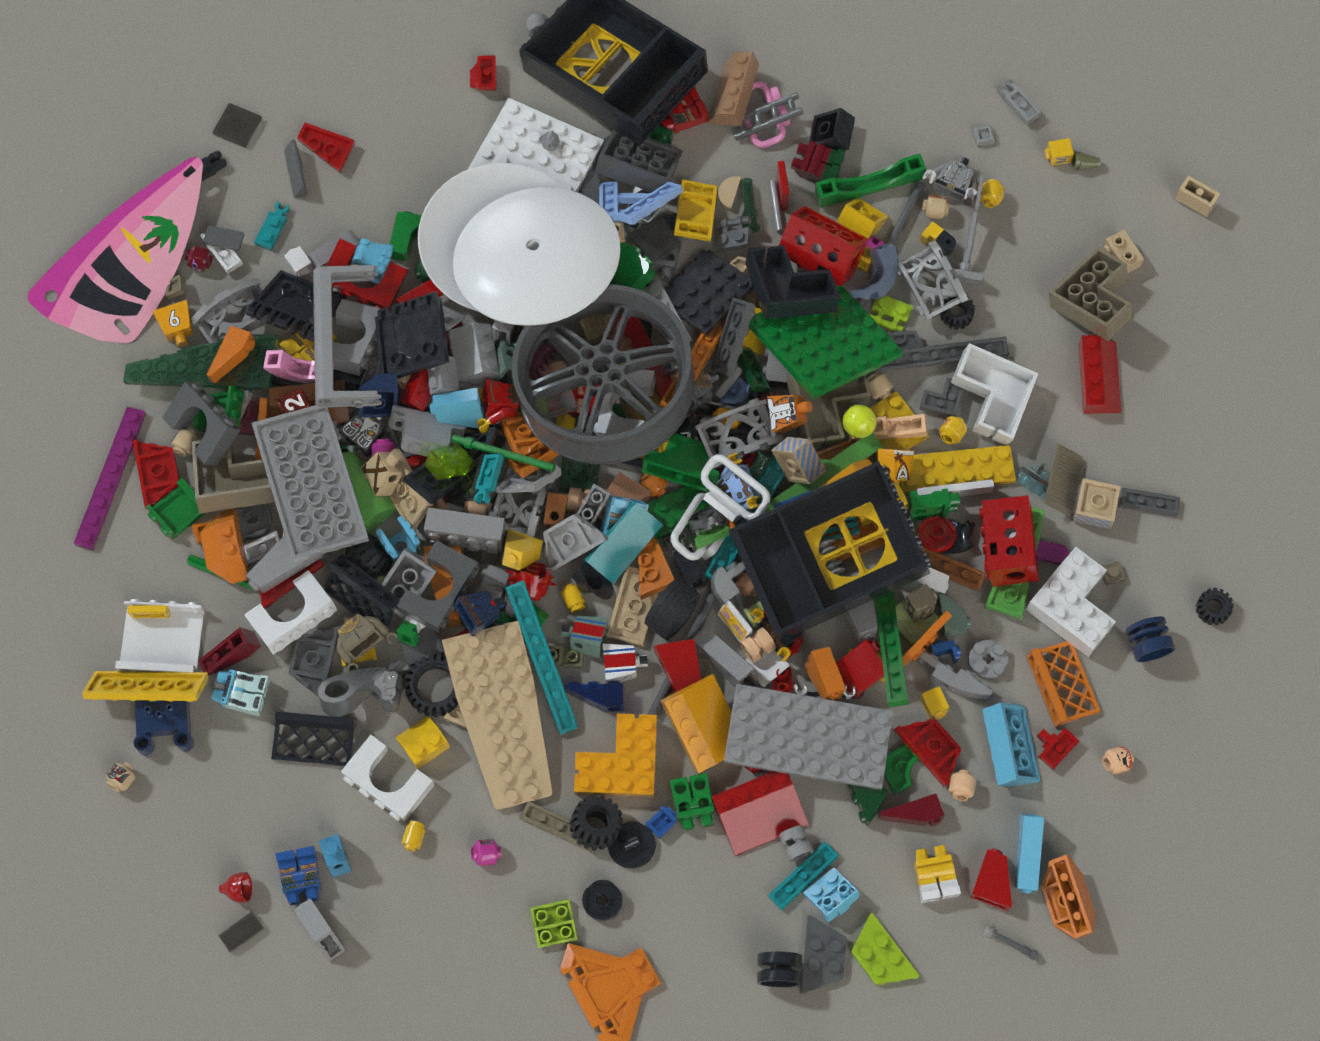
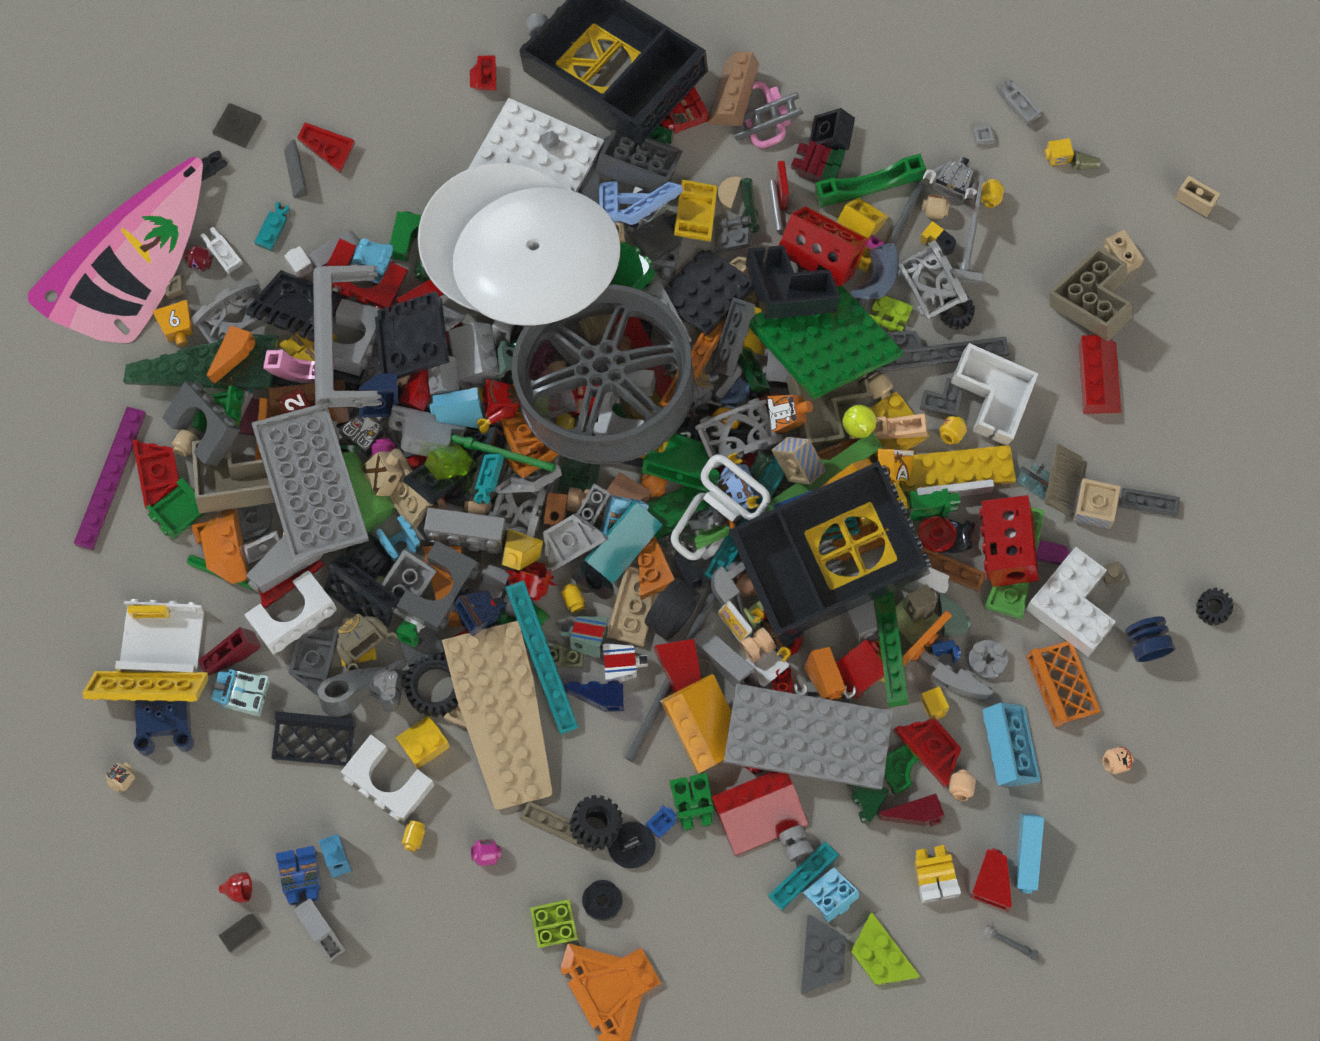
(223, 238): dark grey tile -> none
(626, 771): light orange piece -> none
(779, 969): black wheel -> none
(1056, 746): red hinge -> none
(1068, 898): orange wedge -> none

